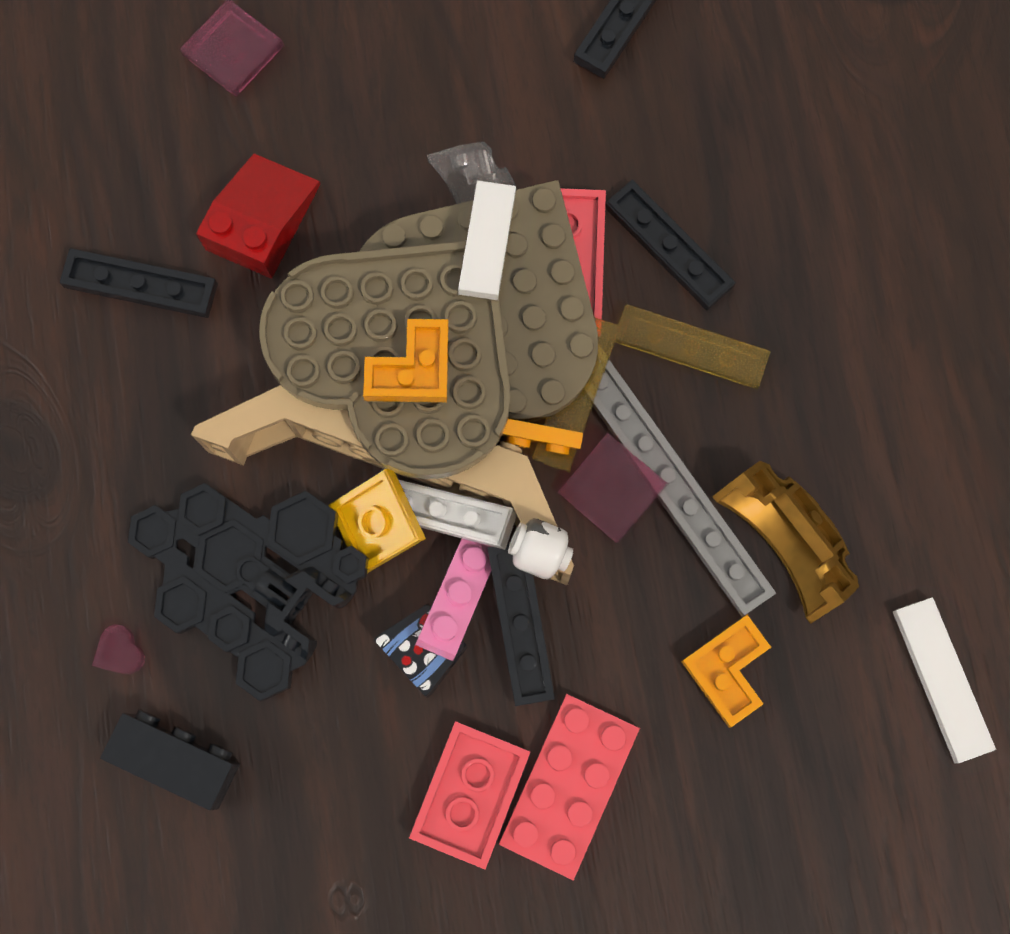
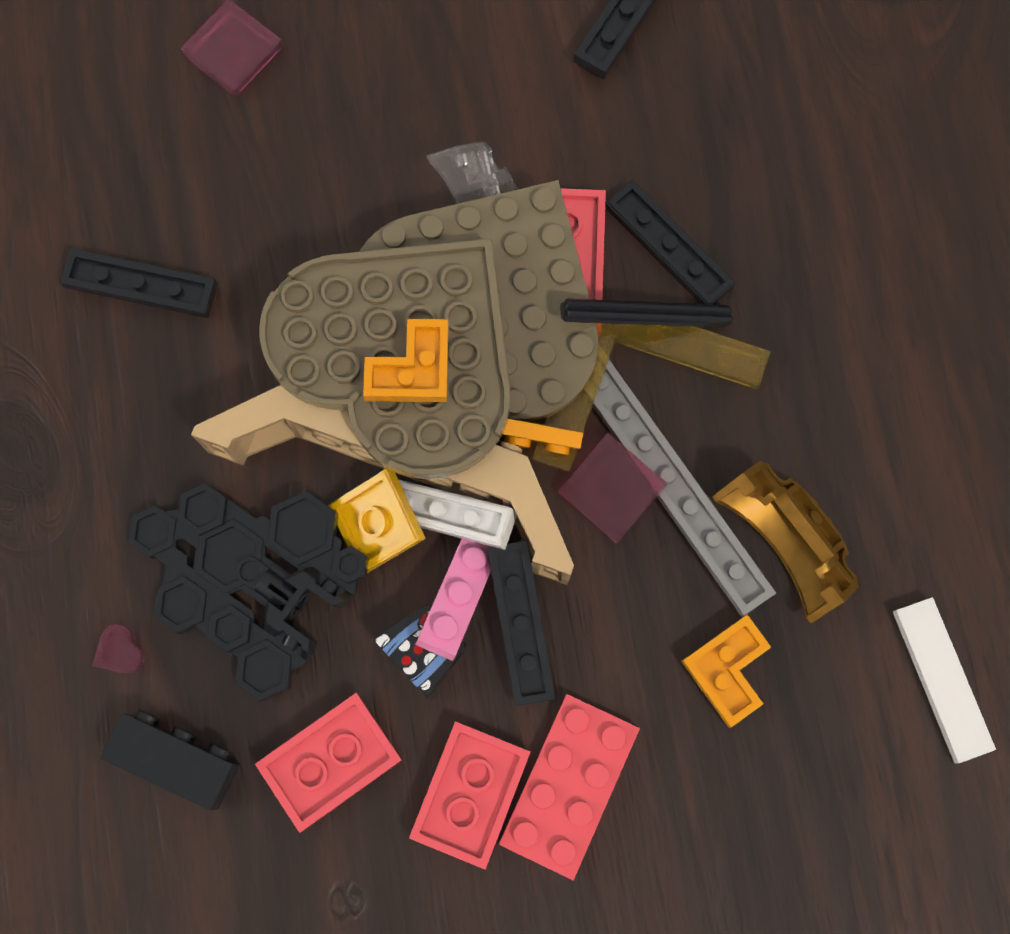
(257, 215): red slope -> none
(328, 762): none -> coral plate
(487, 240): white tile -> none
(540, 548): white head -> none
(645, 313): none -> black axle

